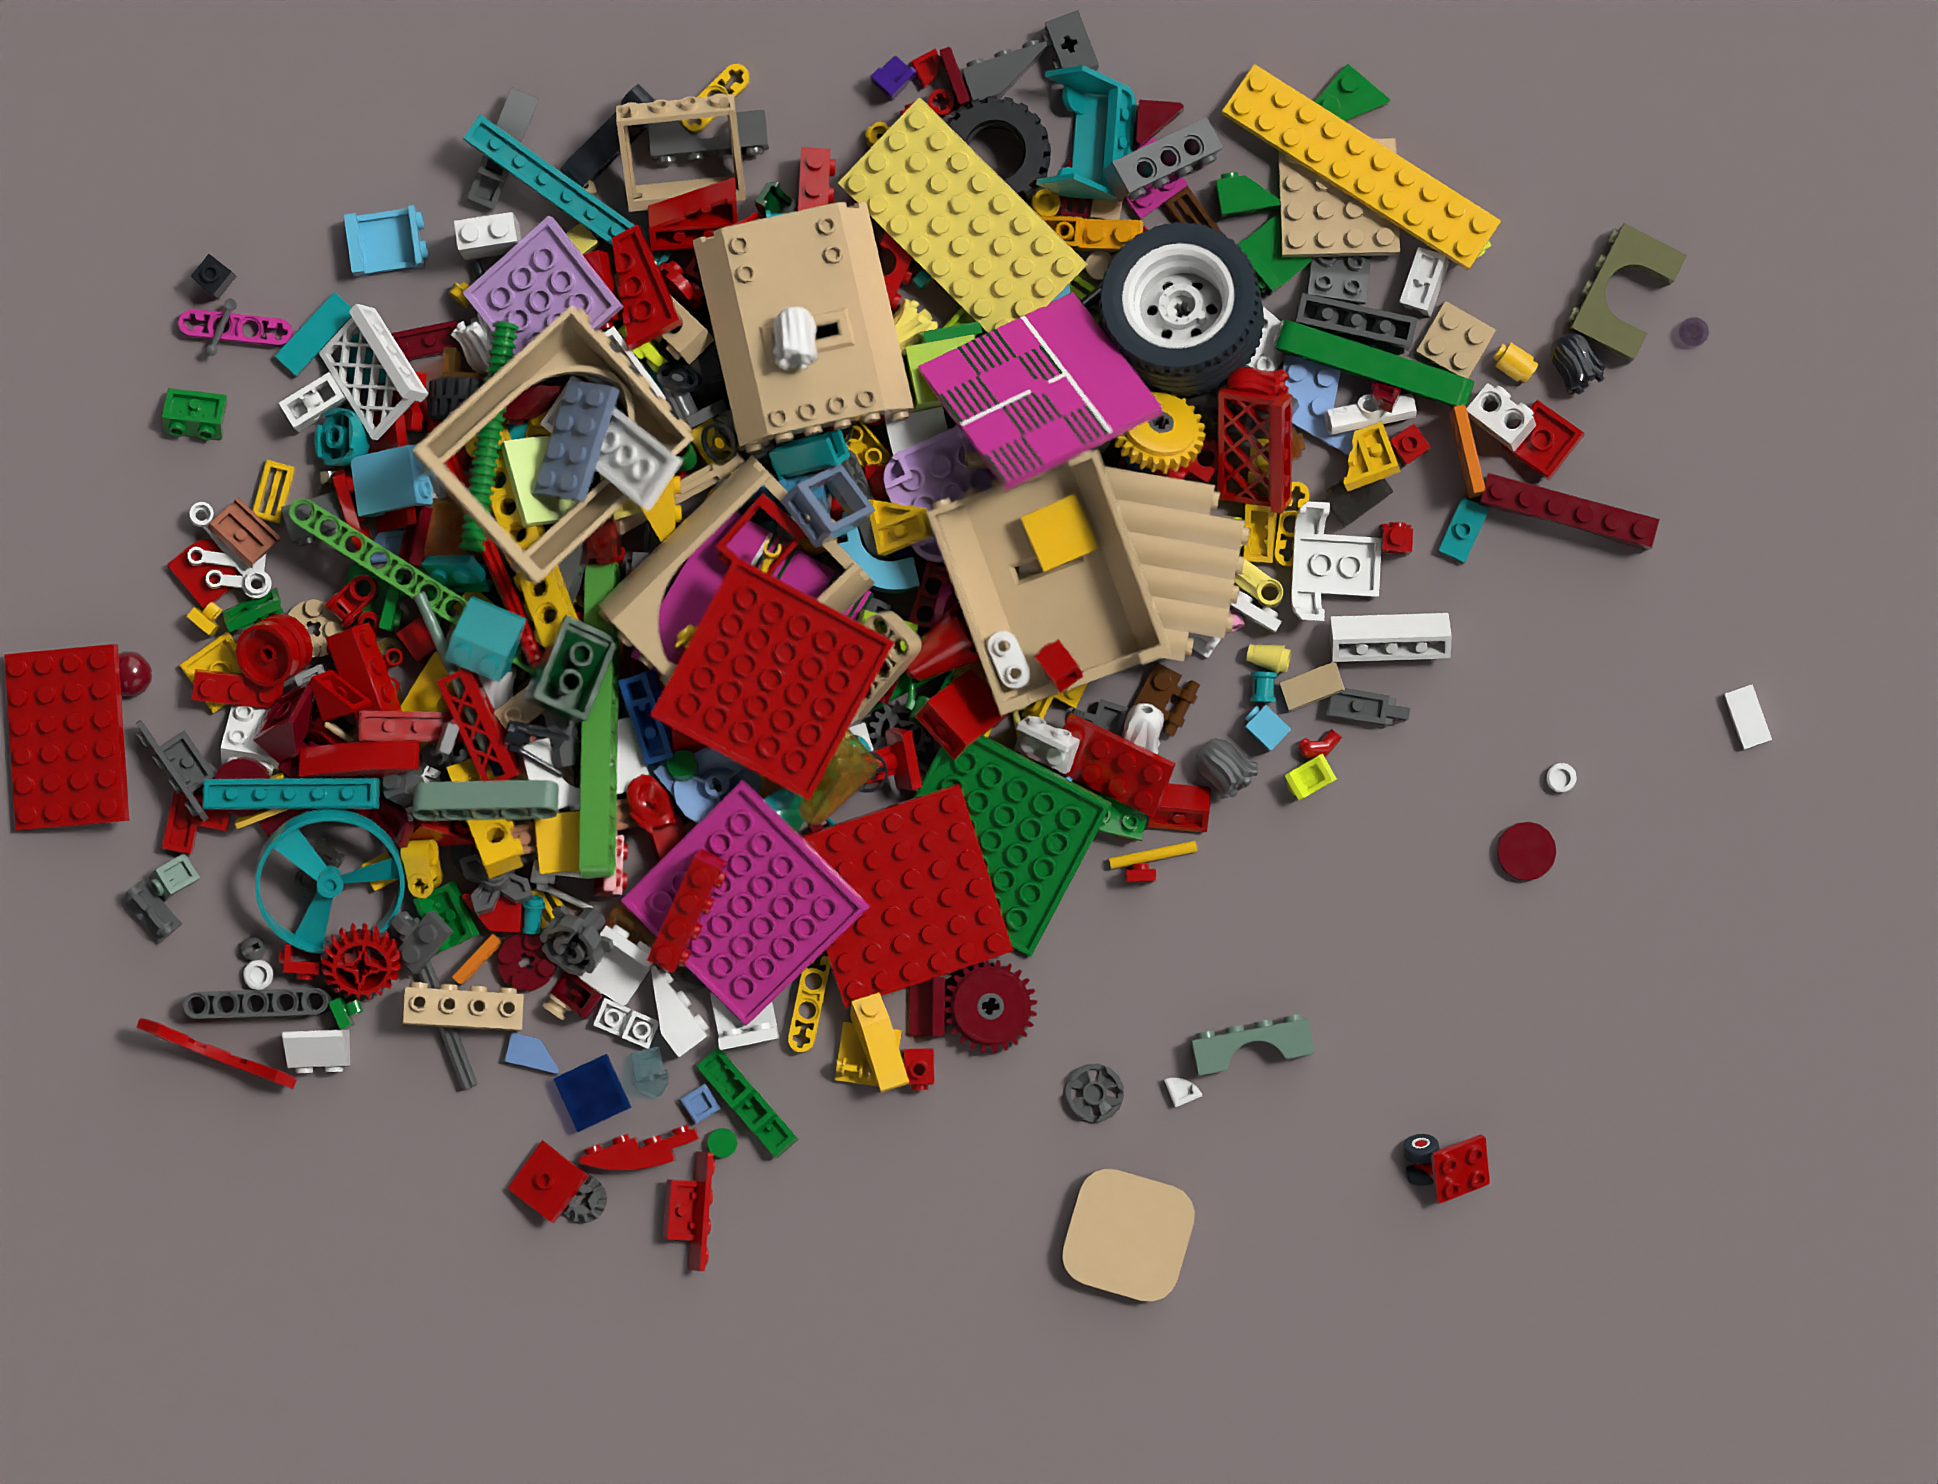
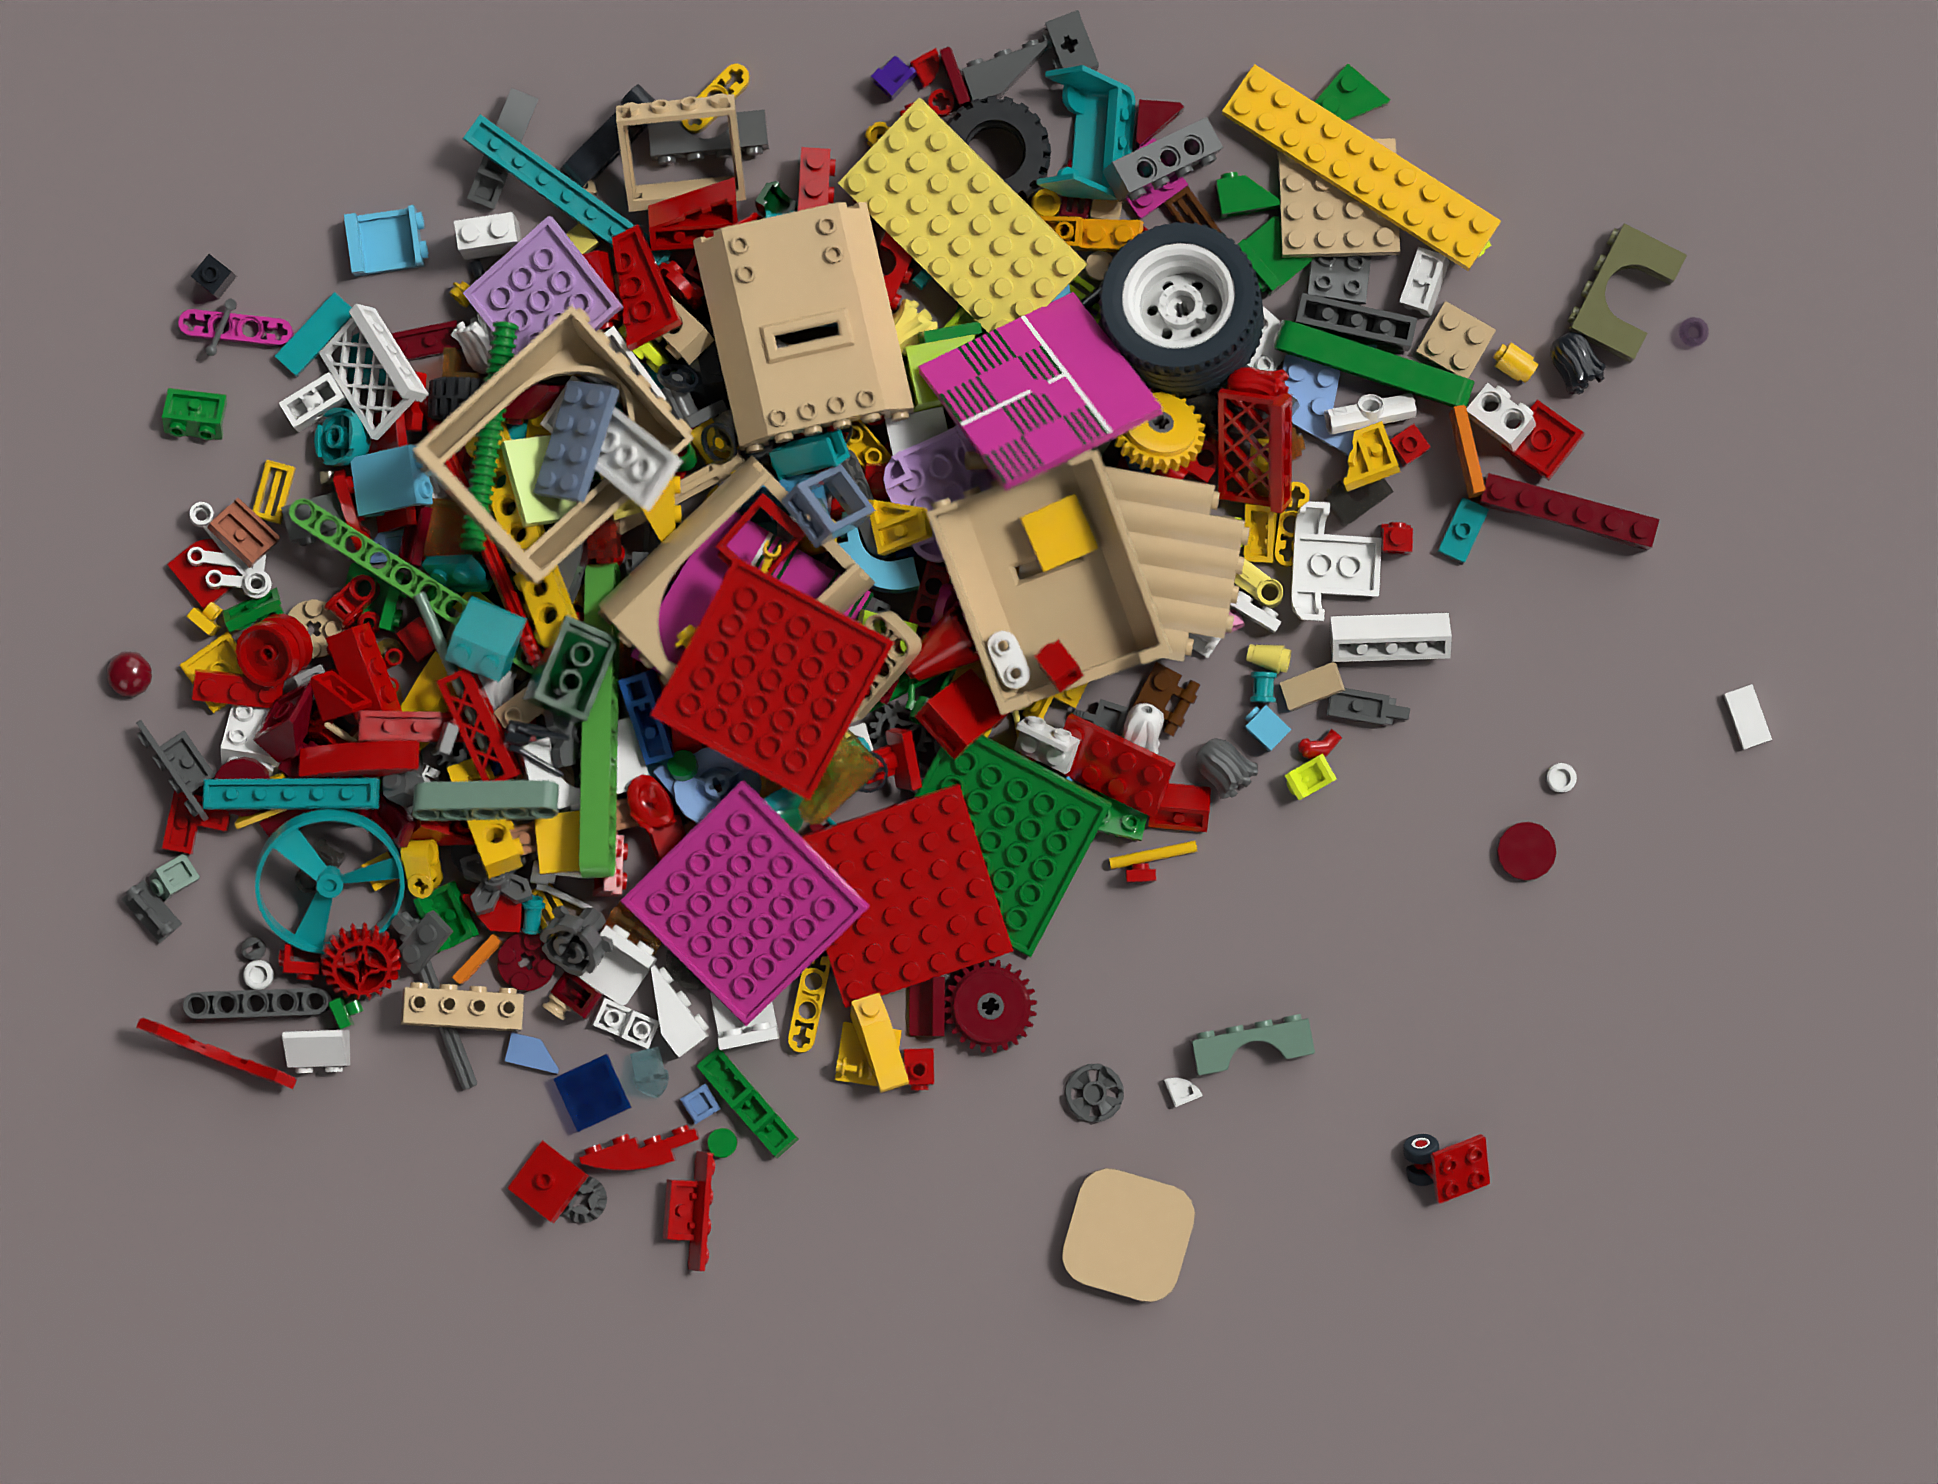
(66, 737): red plate -> none
(687, 911): red brick -> none
(795, 338): white piece -> none
(1385, 395): dark red tile -> none

